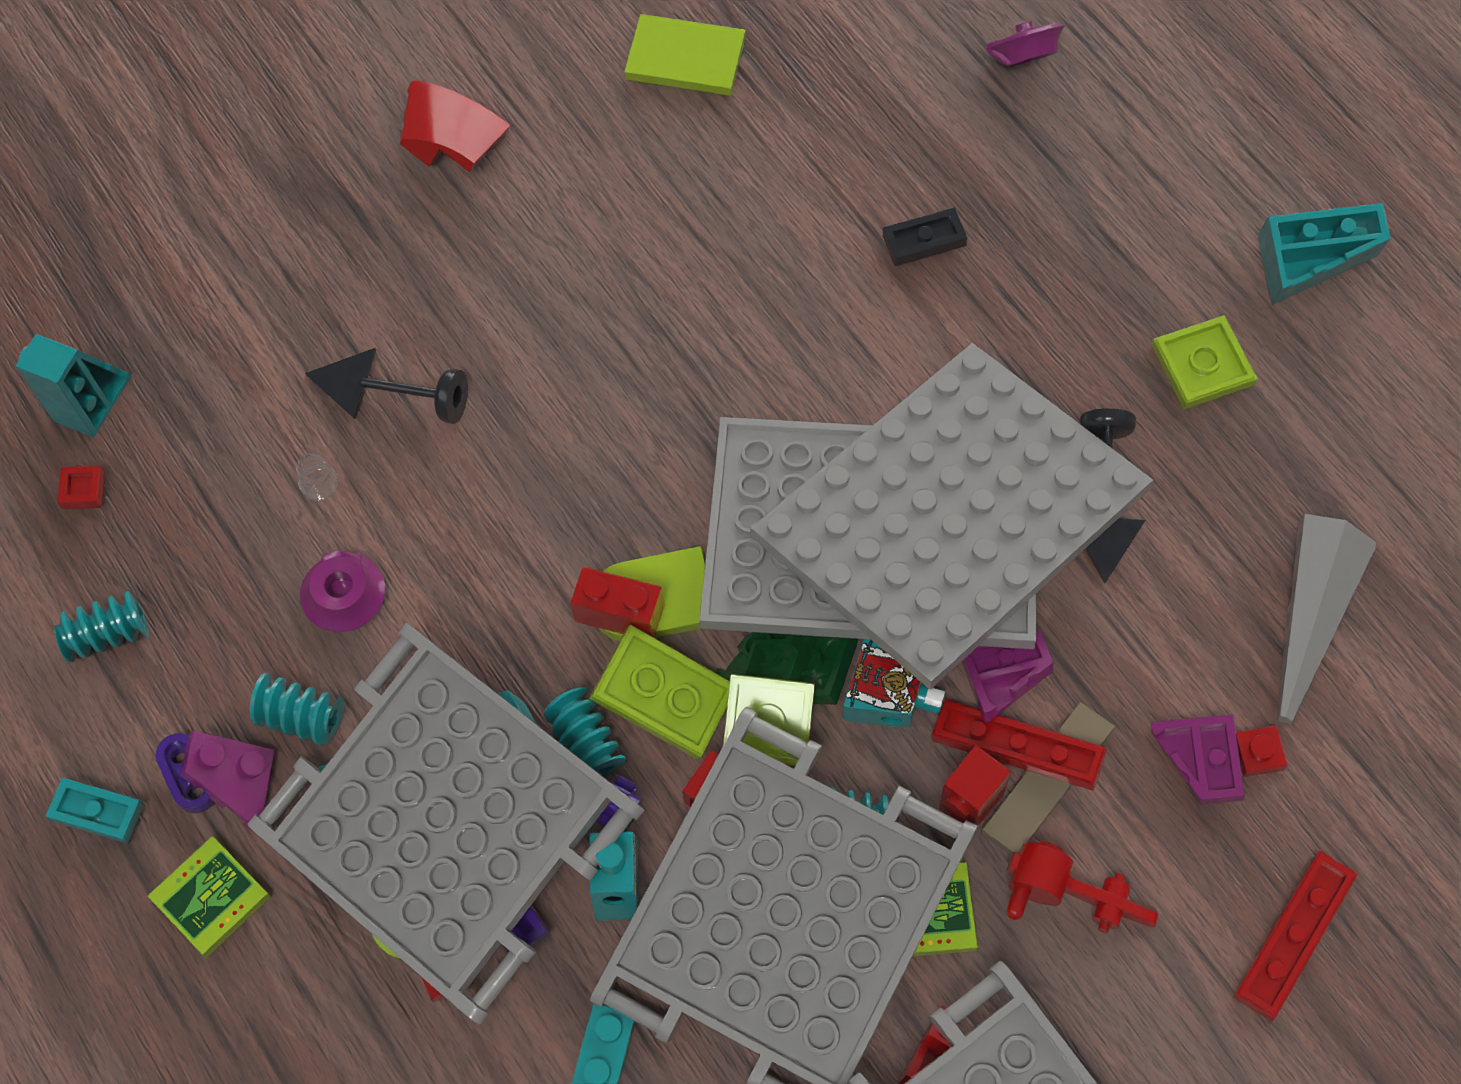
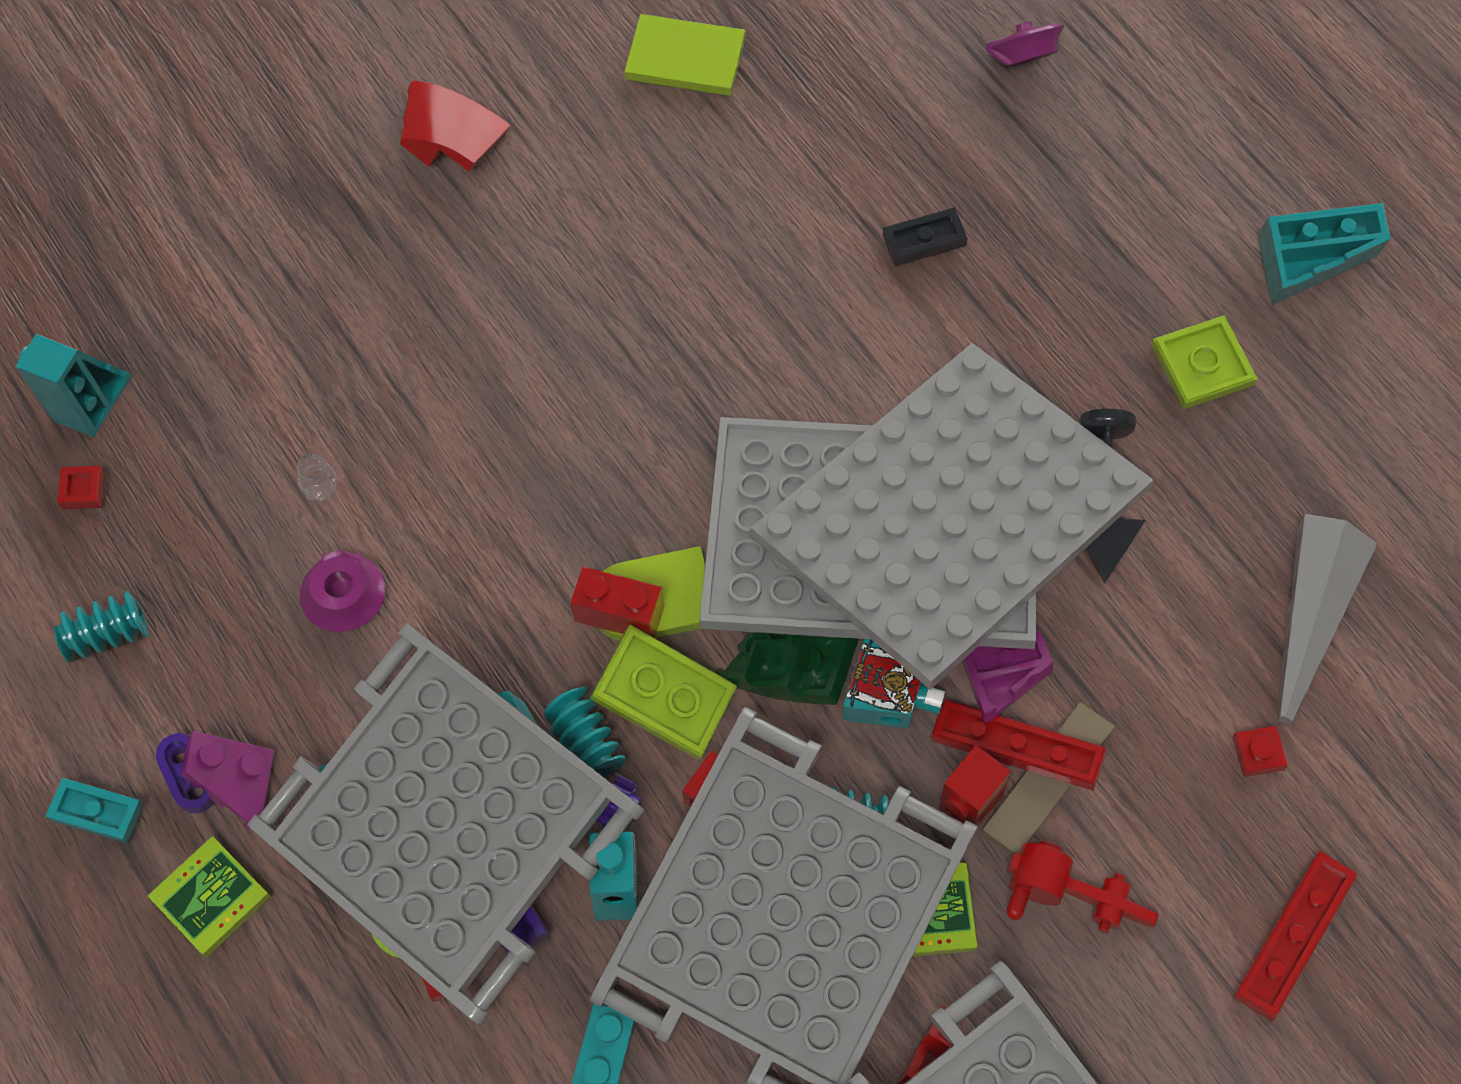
(295, 713): teal piece -> none
(348, 378): black piece -> none
(777, 702): tile -> none
(1204, 756): magenta wing -> none

